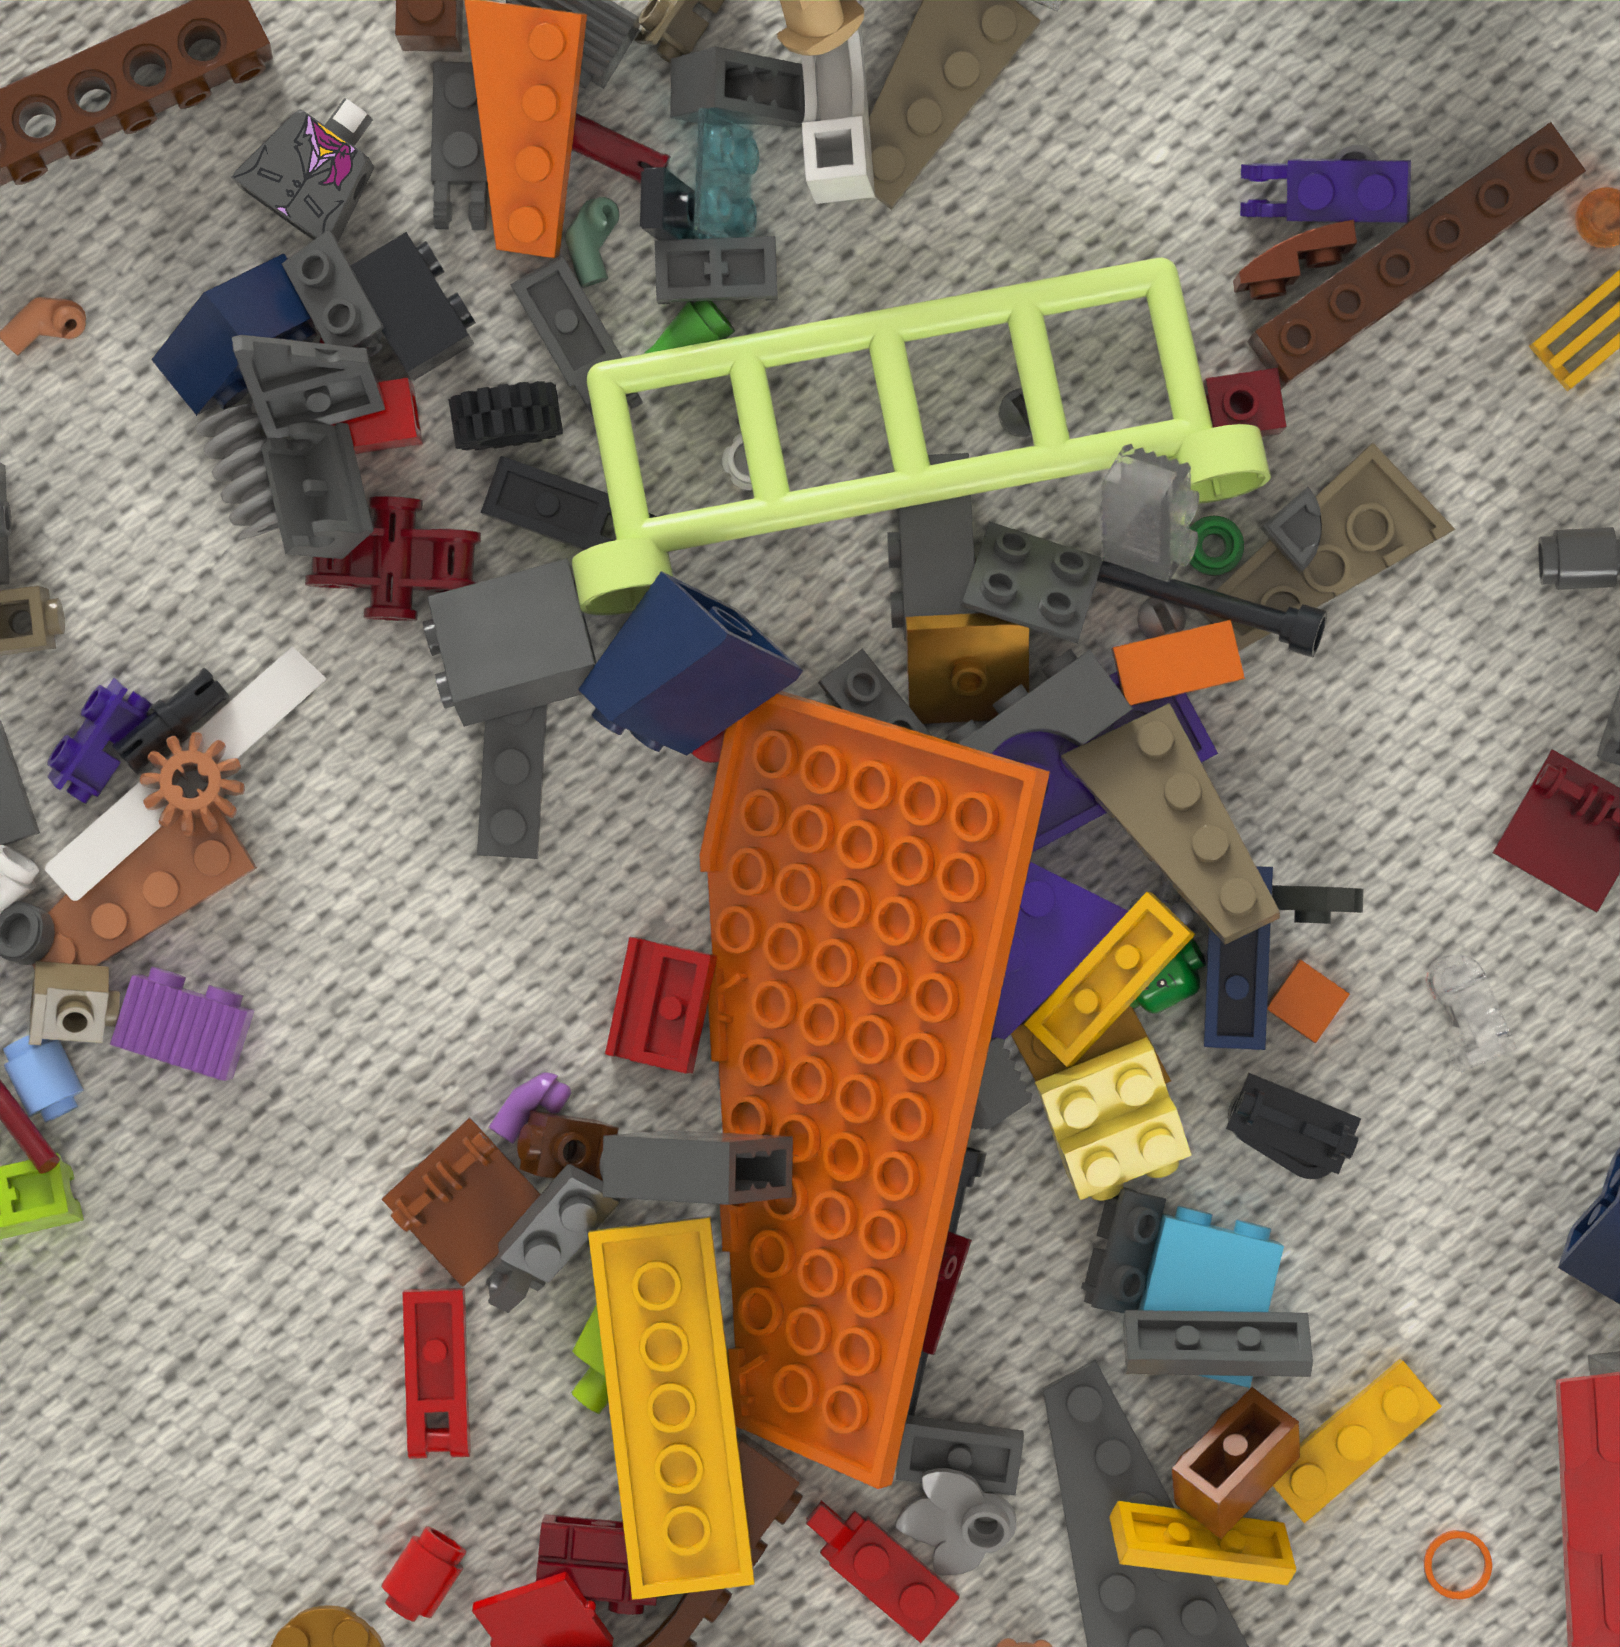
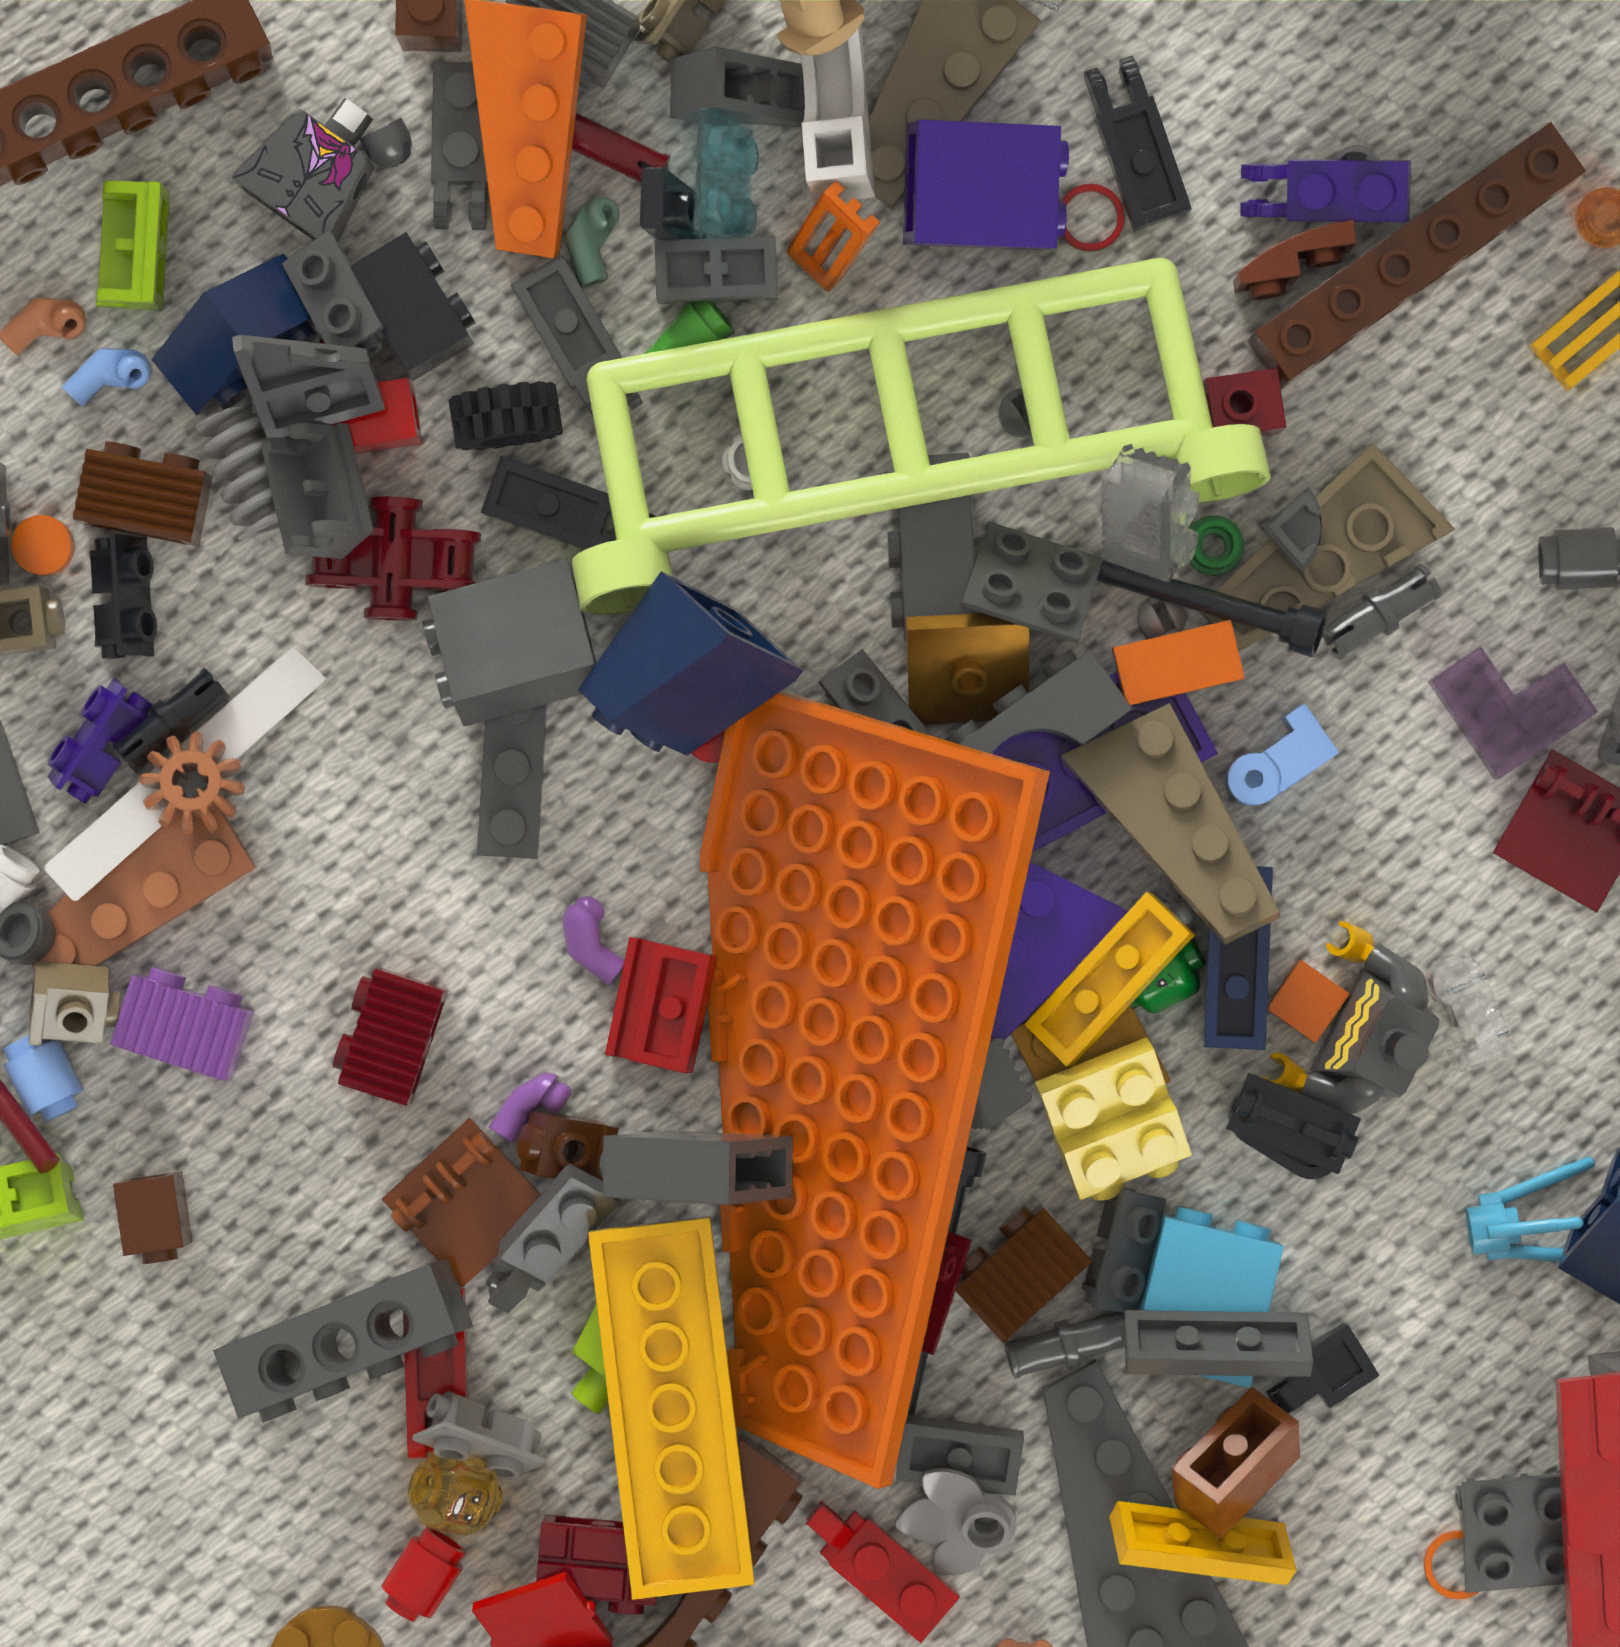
(42, 545): none -> orange tile
(108, 368): none -> light blue arm
(124, 569): none -> black hinge
(133, 245): none -> lime hinge
(143, 495): none -> reddish brown brick
(153, 1216): none -> reddish brown brick
(255, 1363): none -> dark grey brick
(389, 144): none -> dark grey hinge
(390, 1035): none -> dark red brick
(454, 1494): none -> clear yellow head
(457, 1434): none -> light grey hinge
(583, 939): none -> medium lavender arm
(846, 219): none -> orange tile
(984, 185): none -> dark purple brick
(1020, 1270): none -> reddish brown brick
(1065, 1344): none -> dark grey pin
(1120, 217): none -> red piece
(1138, 149): none -> black hinge
(1264, 775): none -> light blue leg
(1316, 903): pearl dark grey plate -> none
(1337, 1372): none -> black plate
(1356, 1439): yellow plate -> none
(1376, 1035): none -> dark grey torso
(1381, 611): none -> dark grey pin
(1495, 1227): none -> medium azure plant
(1504, 725): none -> clear purple plate
(1512, 1532): none -> dark grey hinge

